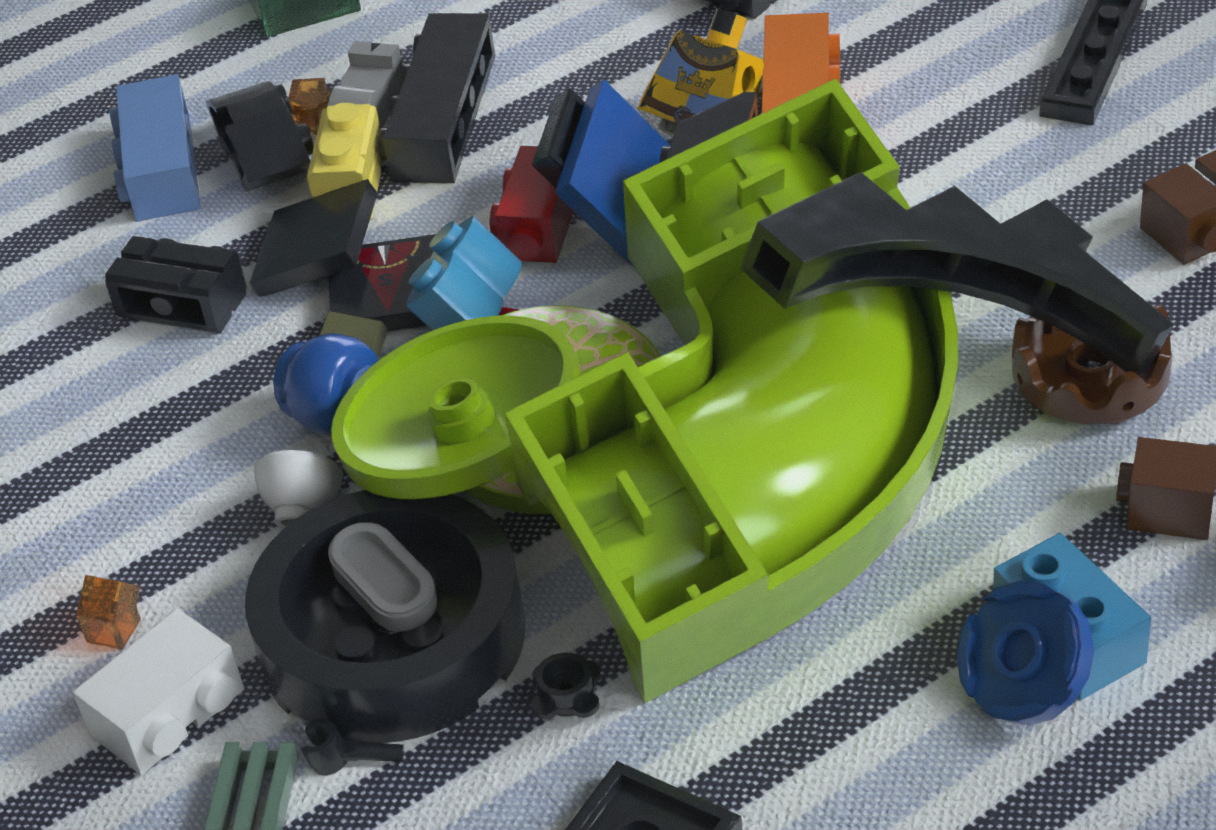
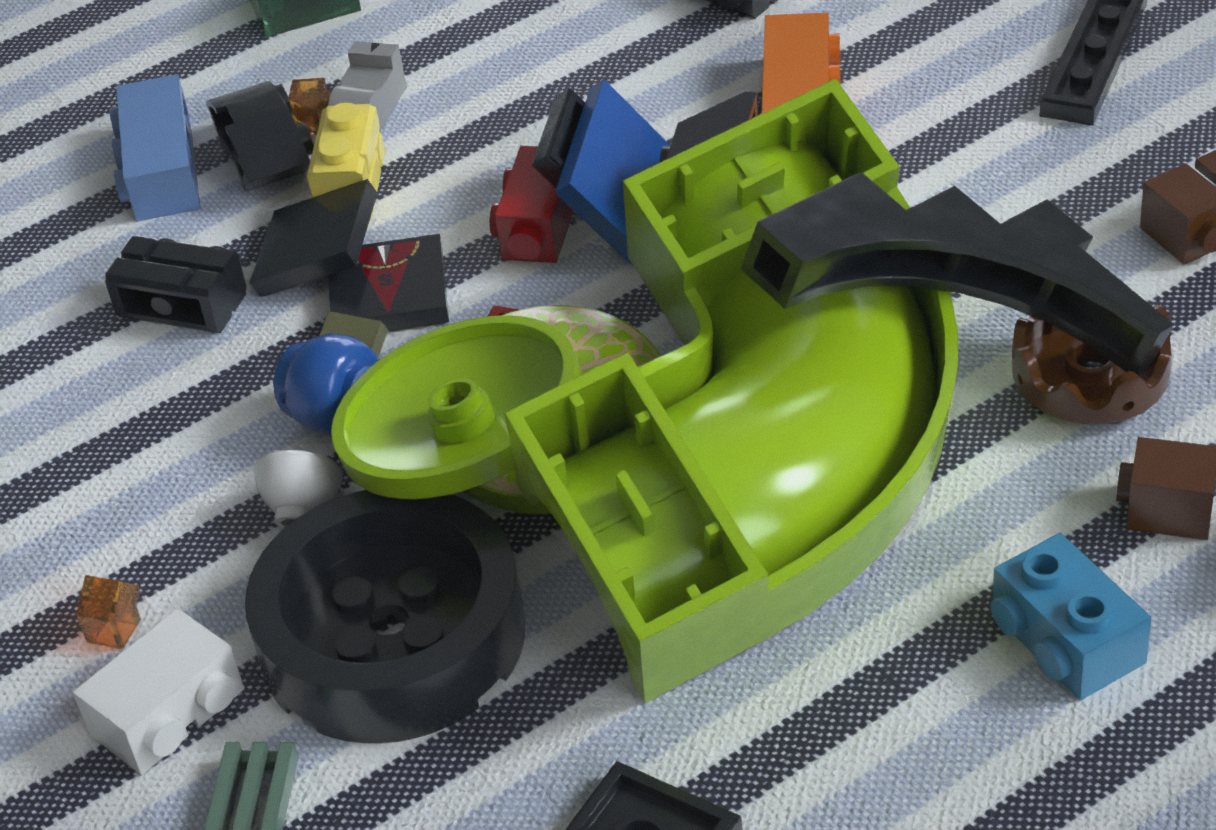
(333, 752): black hand -> none
(383, 576): light grey tile -> none
(438, 98): black brick -> none
(463, 276): dark azure brick -> none
(565, 687): black plate -> none
(702, 71): torso -> none
(1025, 653): blue tile -> none

